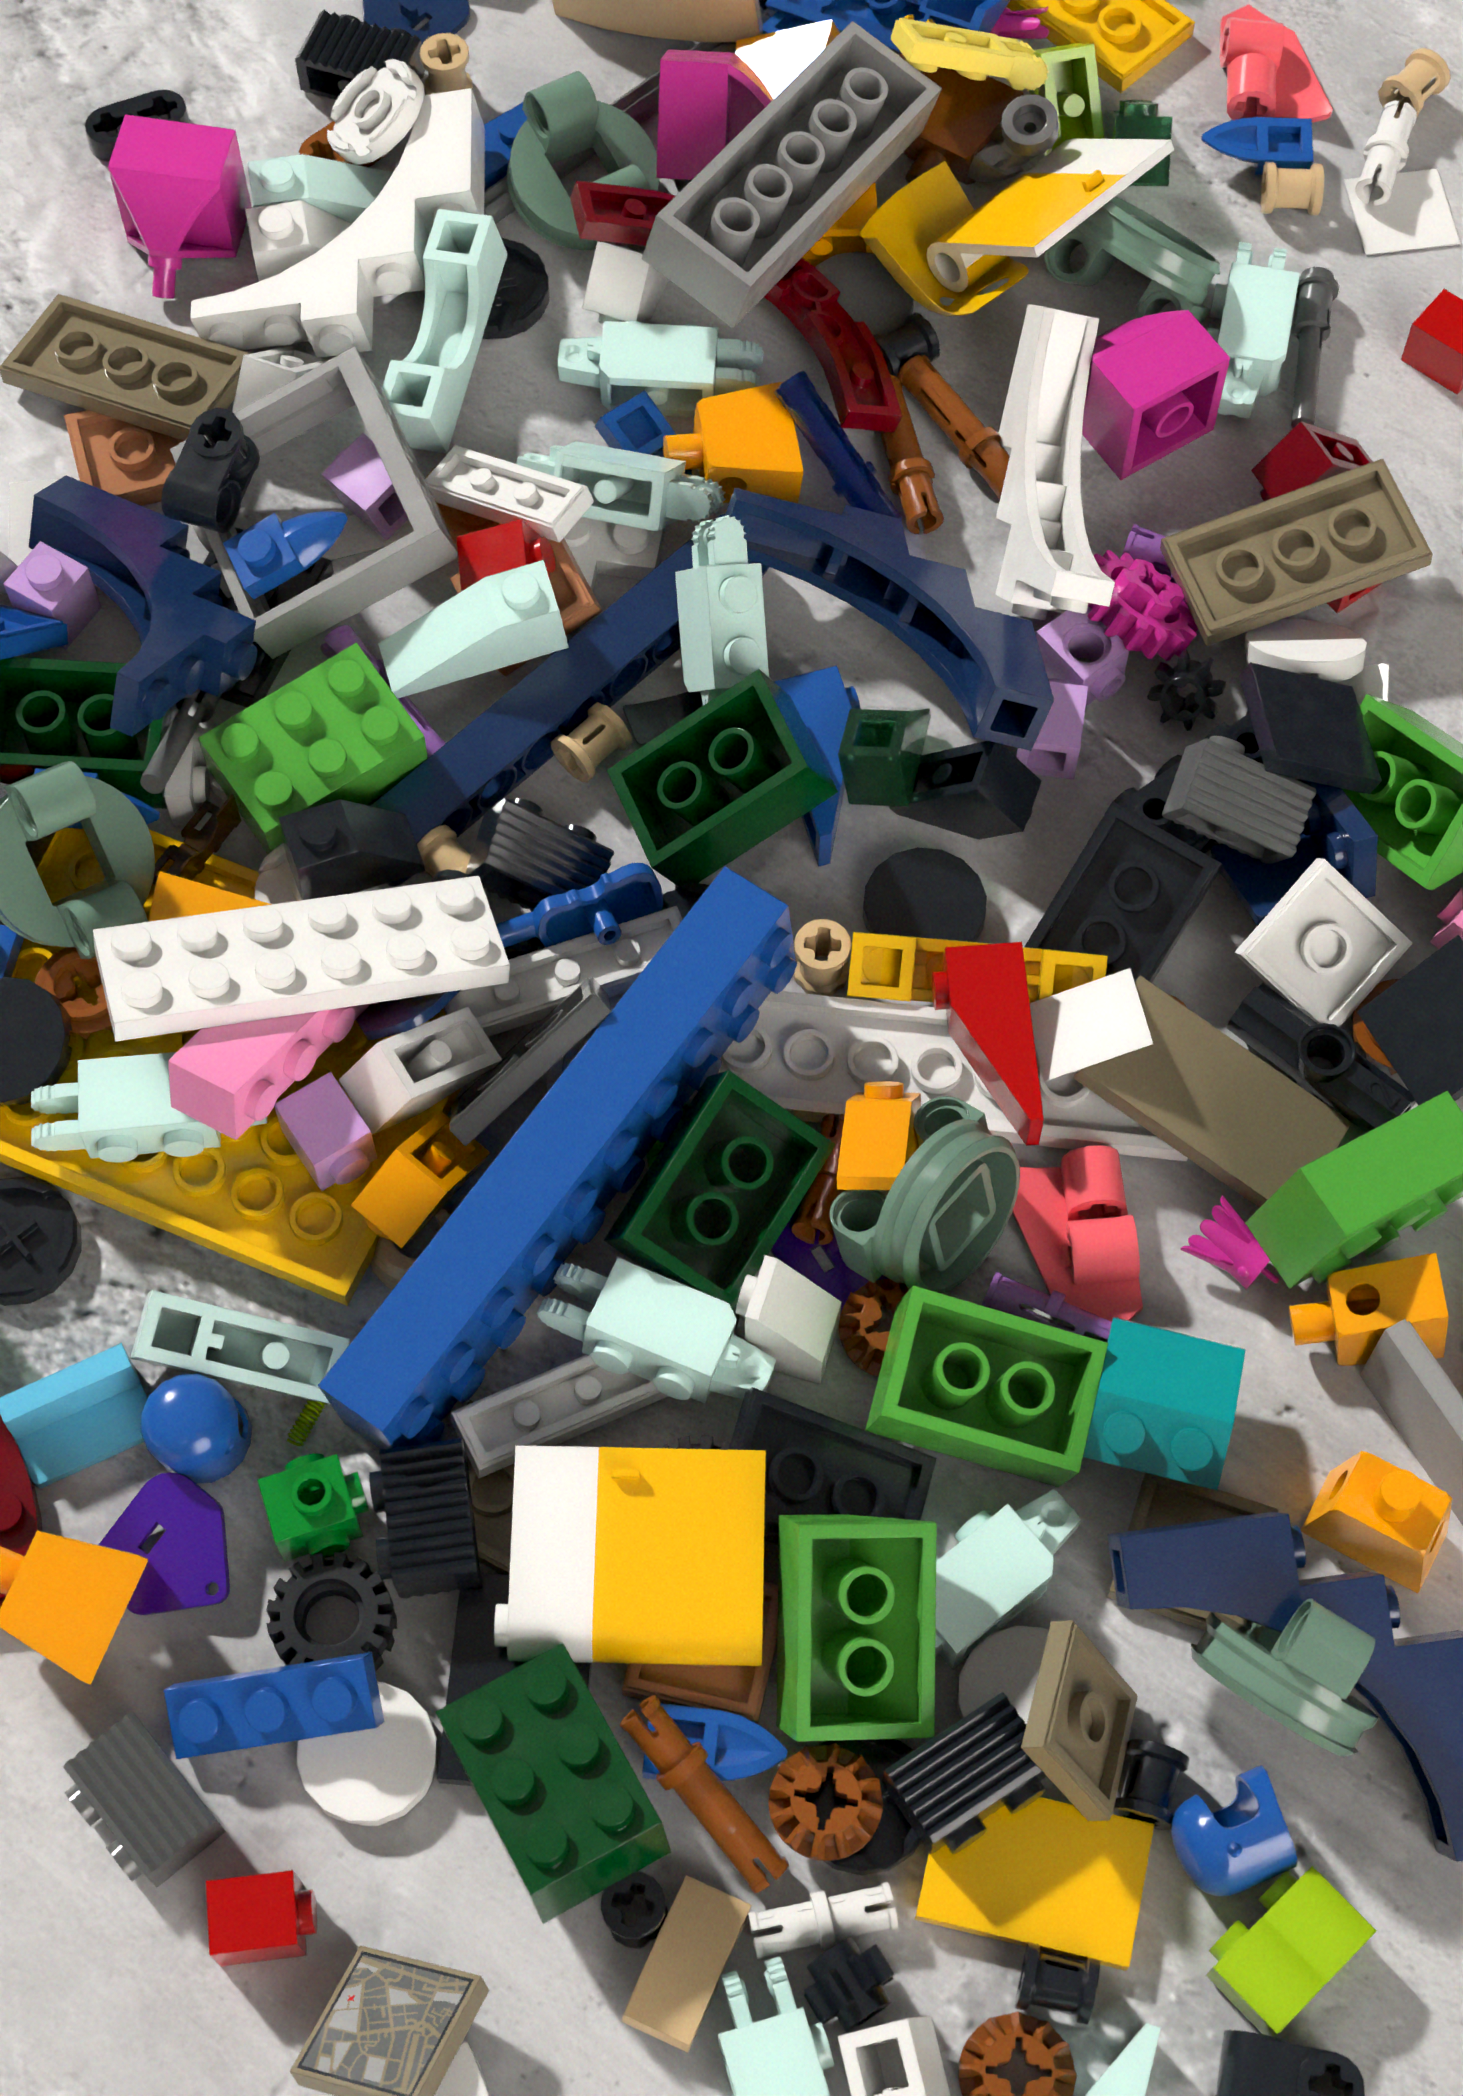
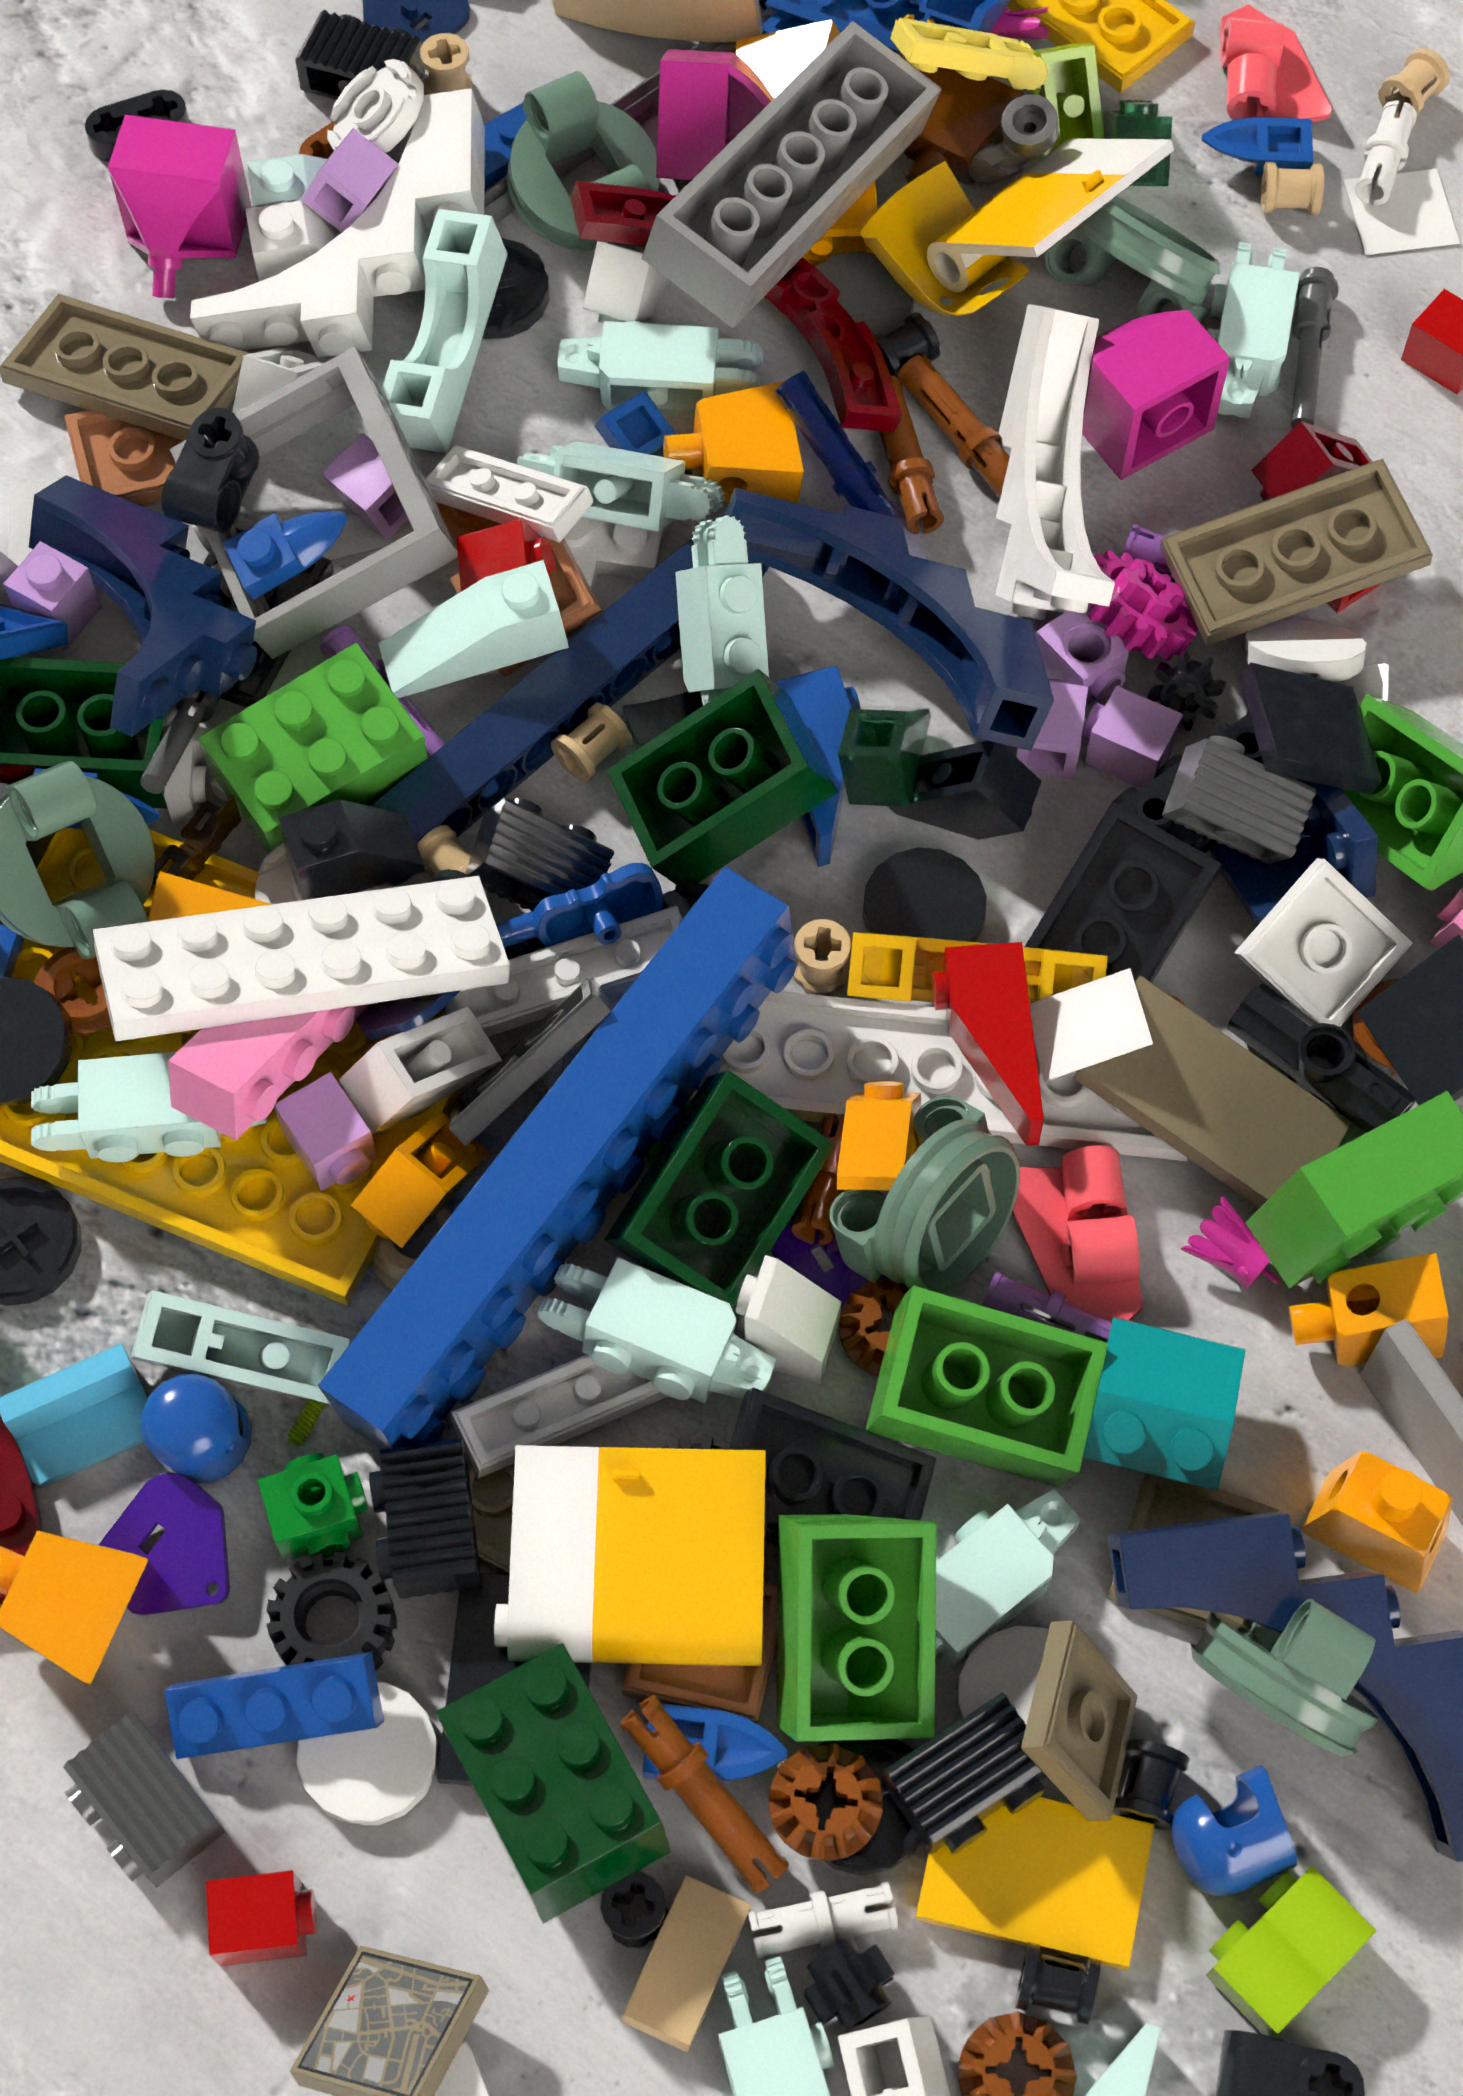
(349, 180): none -> lavender brick
(1130, 736): none -> lavender brick

